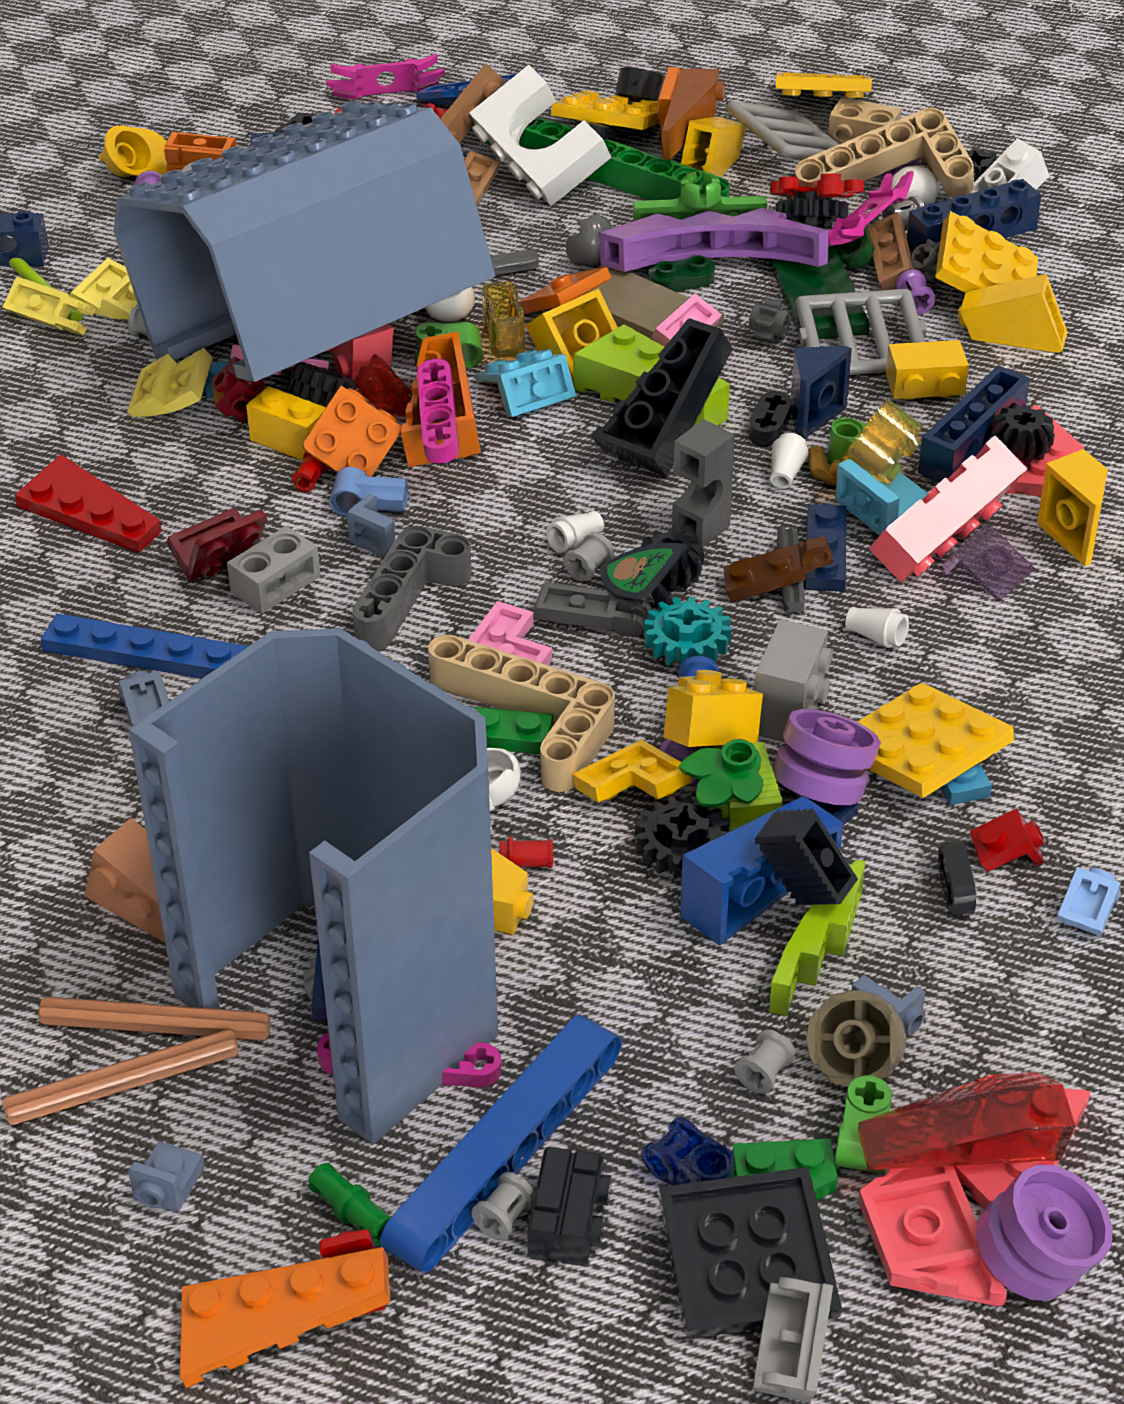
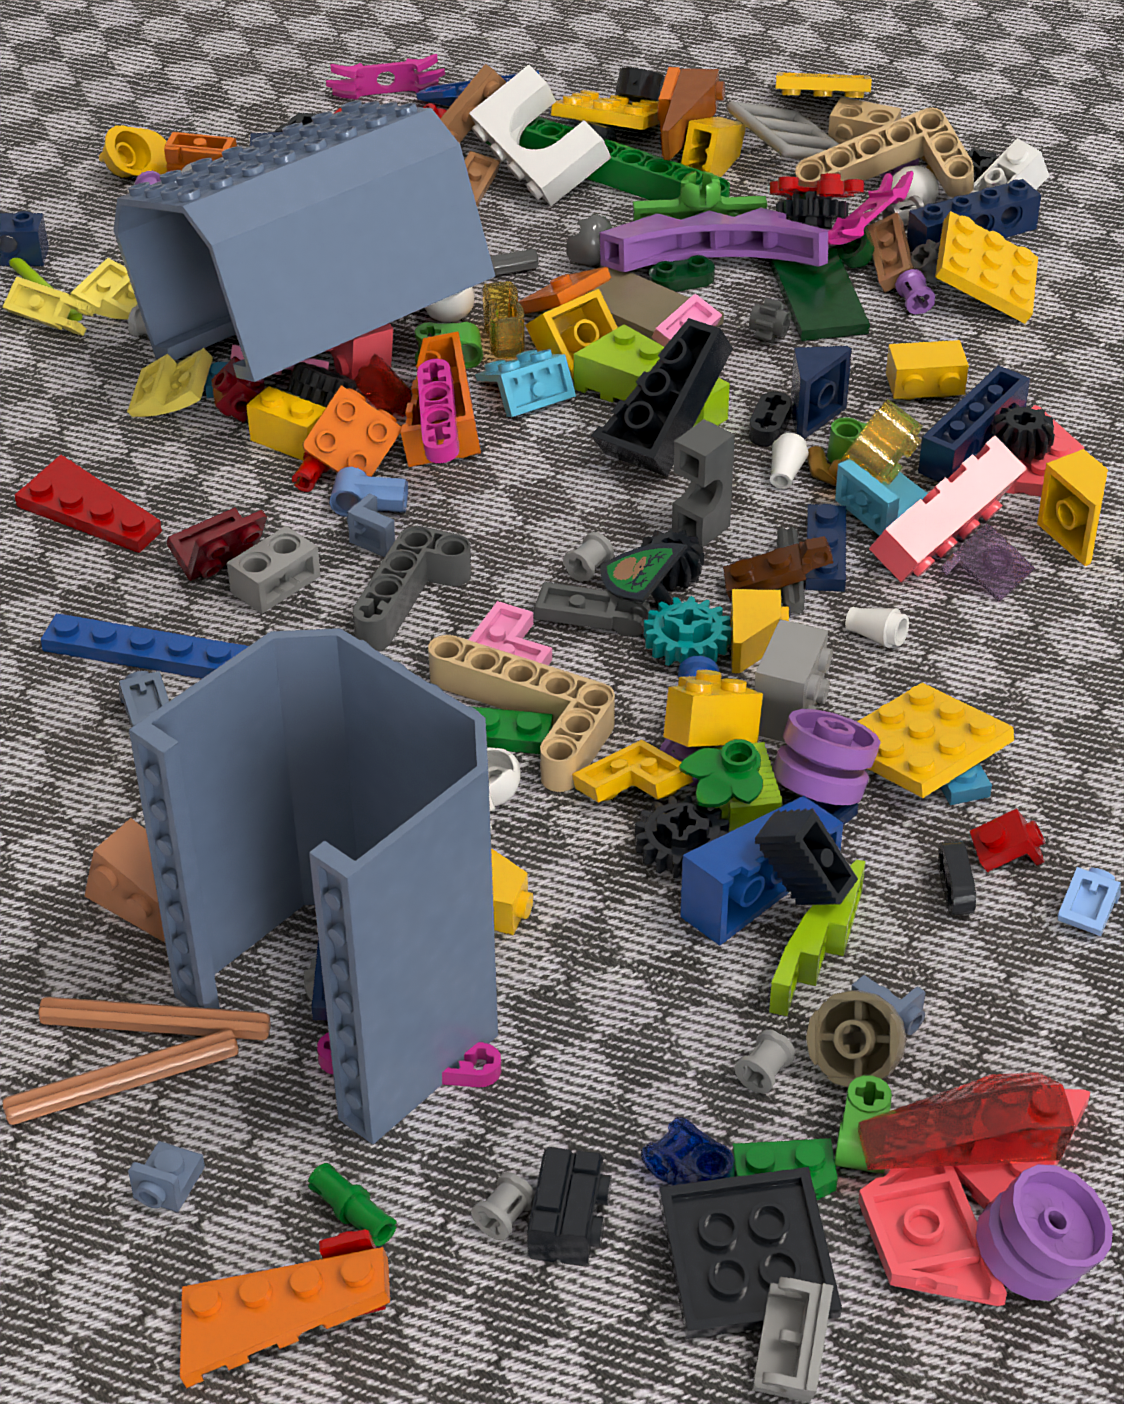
(500, 1143): blue beam -> none
(528, 852): red pin -> none
(568, 531): white cone -> none
(753, 624): none -> yellow slope
(872, 300): light grey bar -> none
(1015, 315): yellow slope -> none

